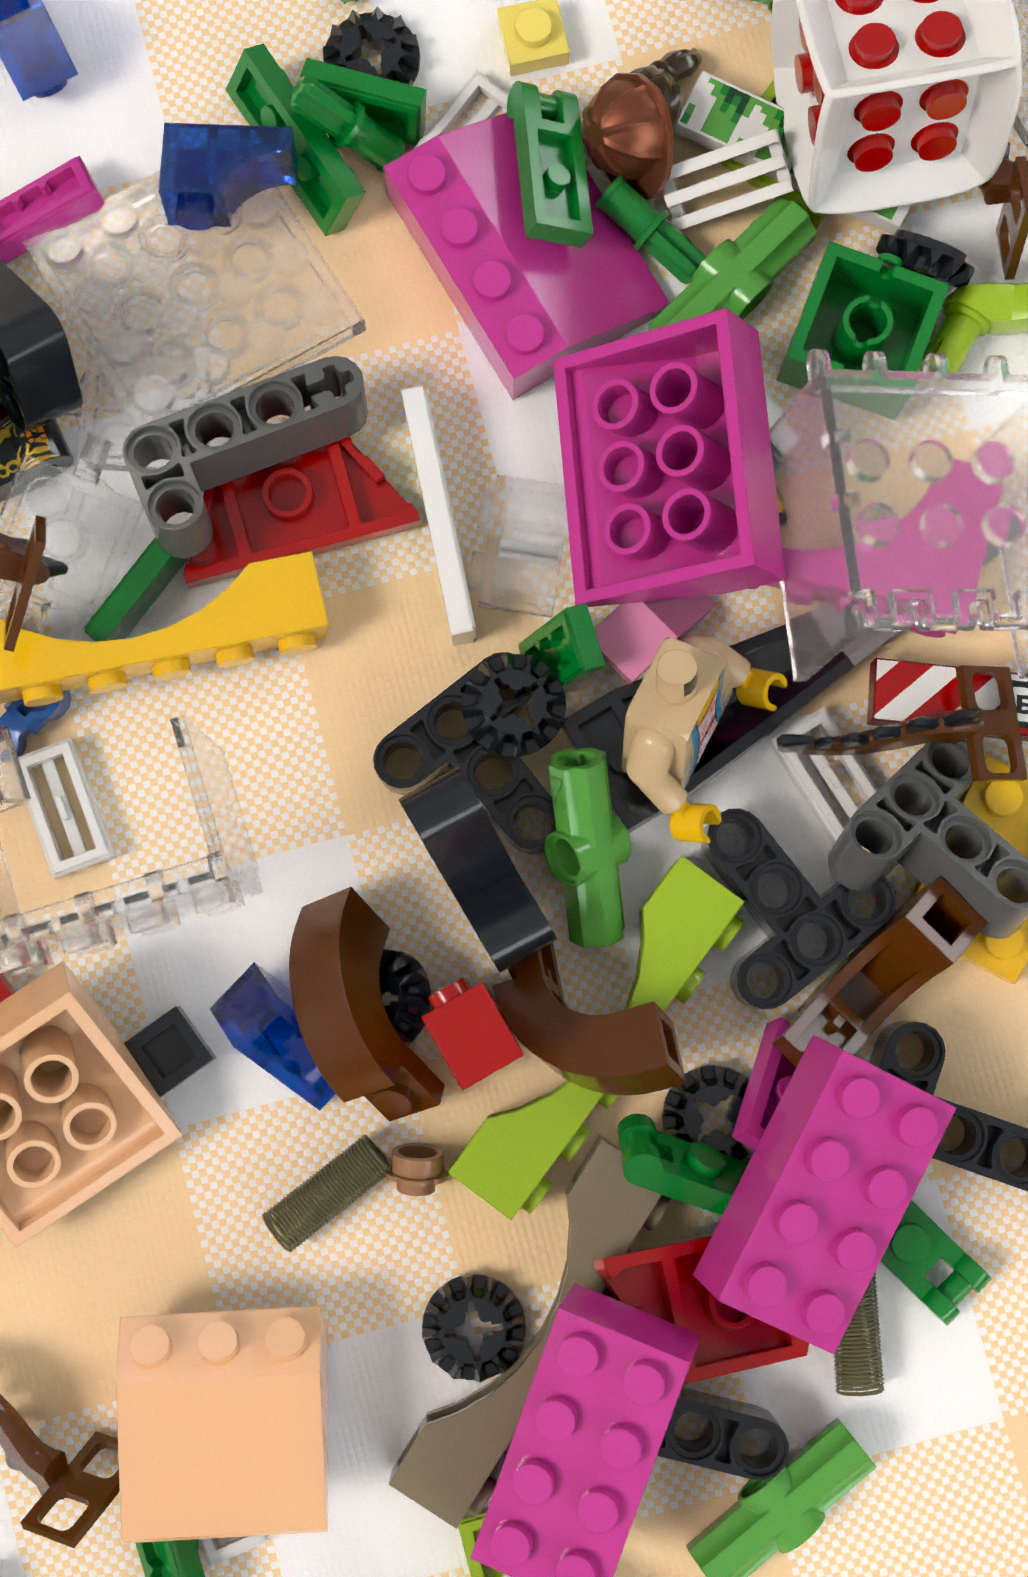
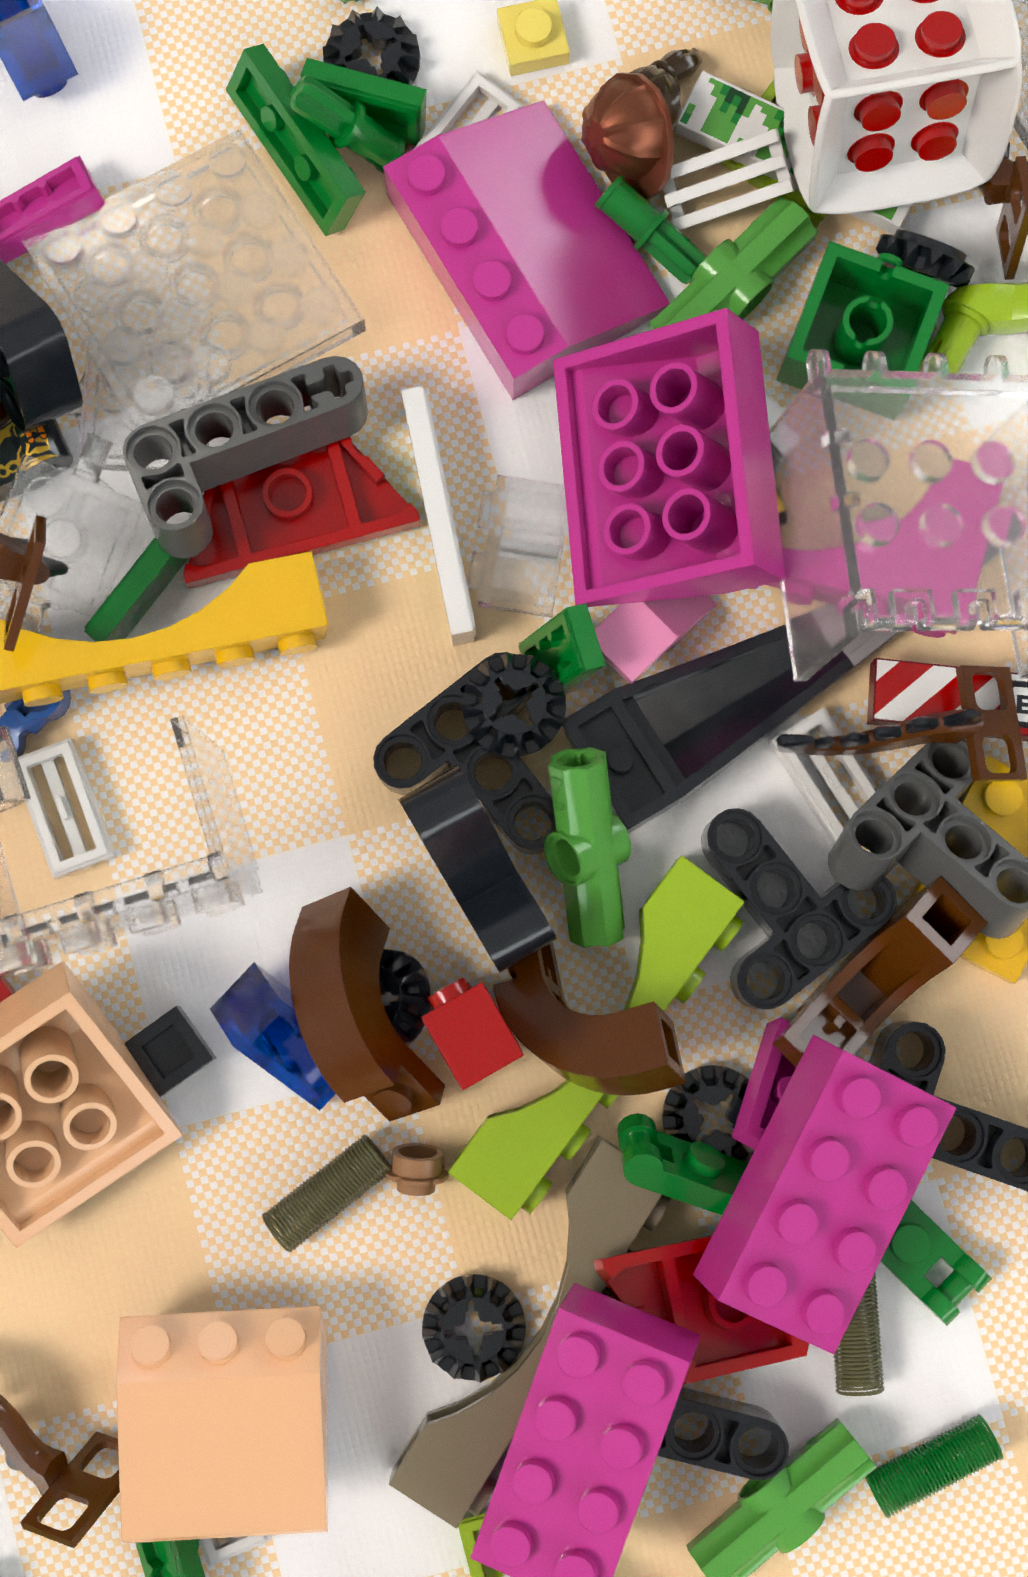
(219, 167): clear blue arch -> none
(551, 165): green plate -> none
(676, 717): tan torso -> none
(943, 1467): none -> green piece

